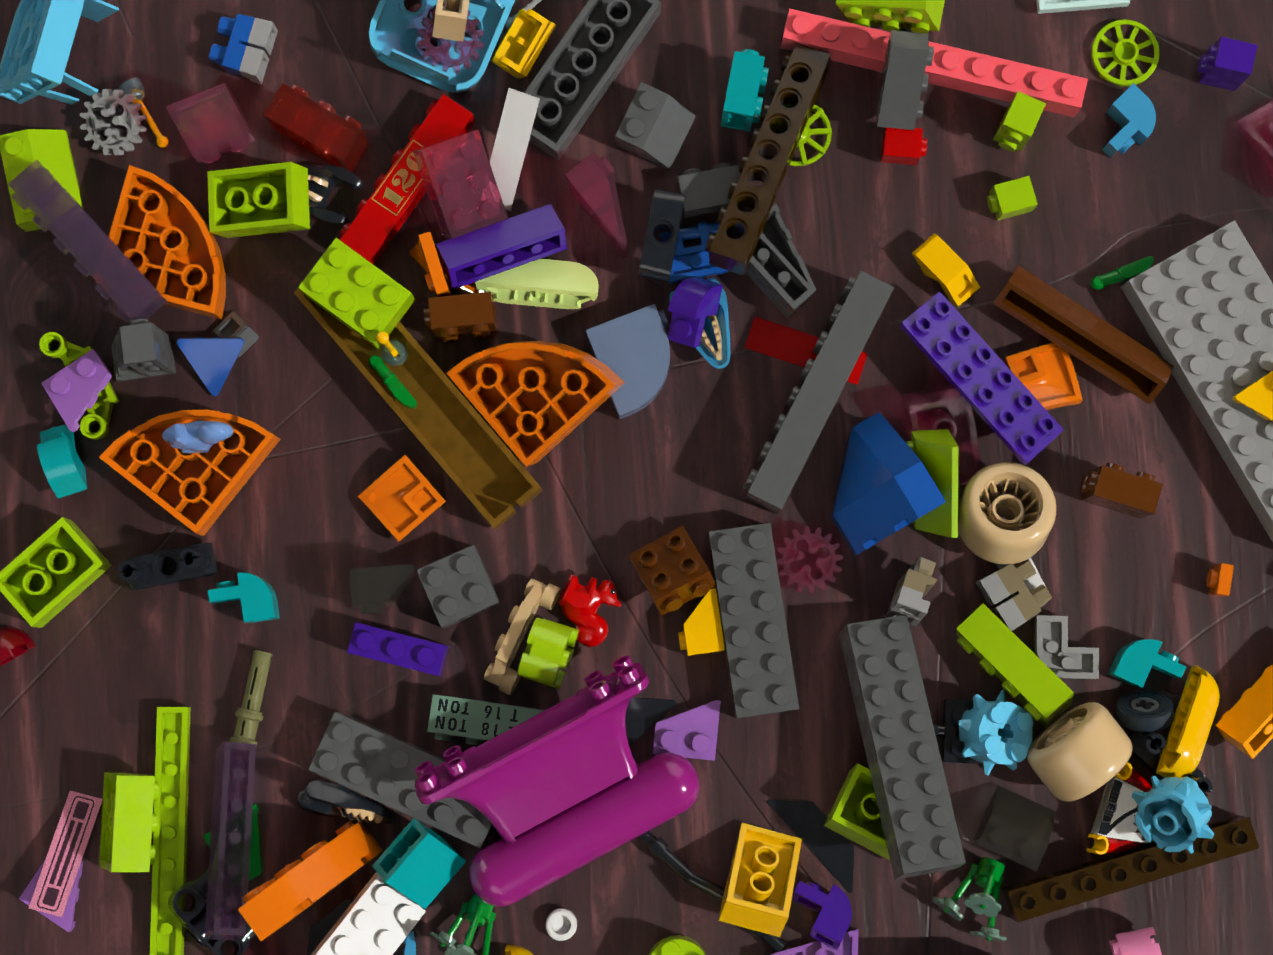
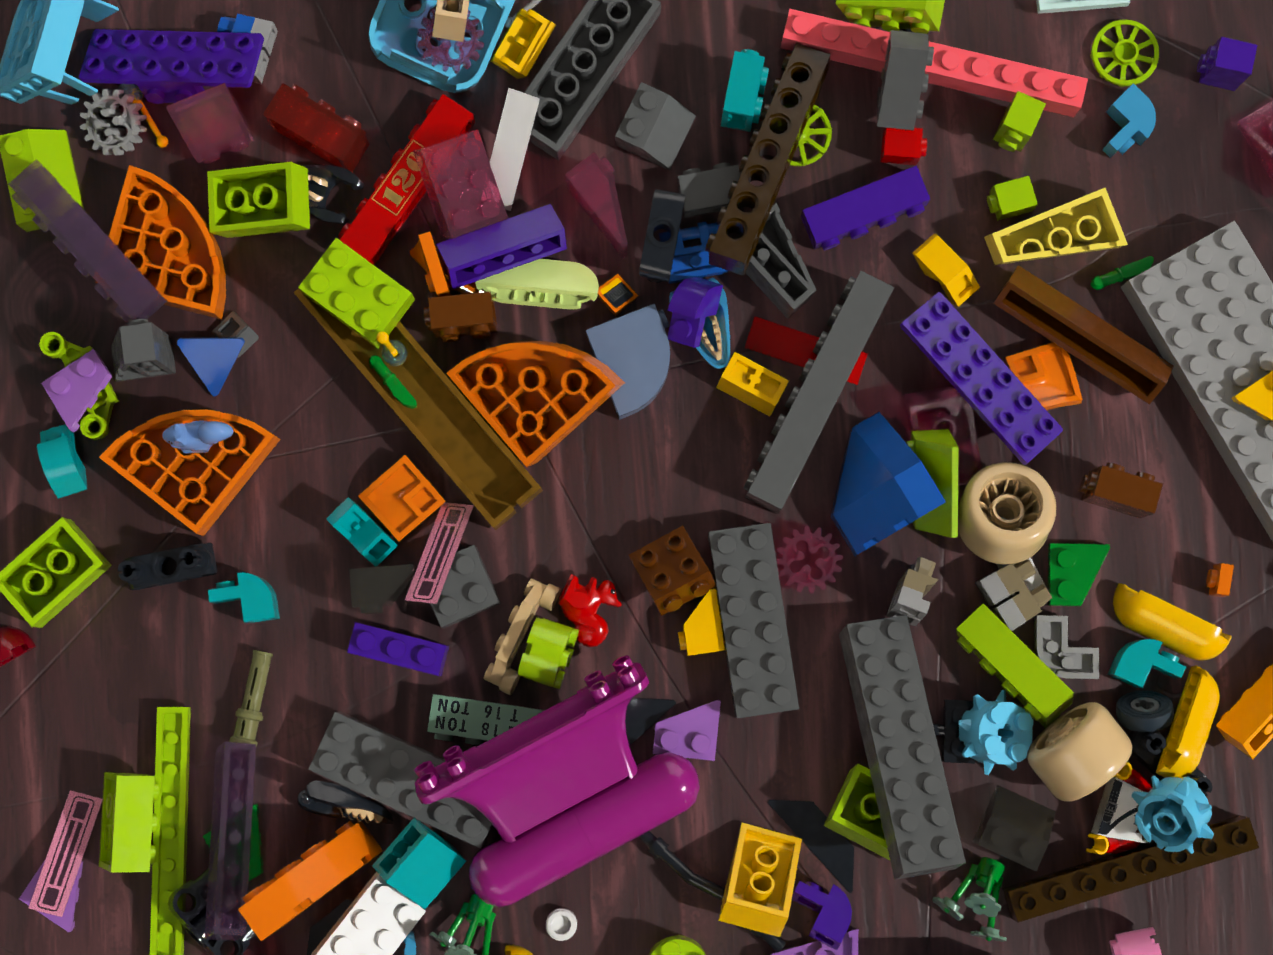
(171, 63): none -> dark purple bracket
(362, 531): none -> teal brick
(439, 553): none -> clear pink sticker
(616, 294): none -> slope
(752, 384): none -> yellow hinge
(865, 208): none -> dark purple brick
(1068, 229): none -> light yellow wedge
(1073, 571): none -> green wing
(1168, 624): none -> yellow brick

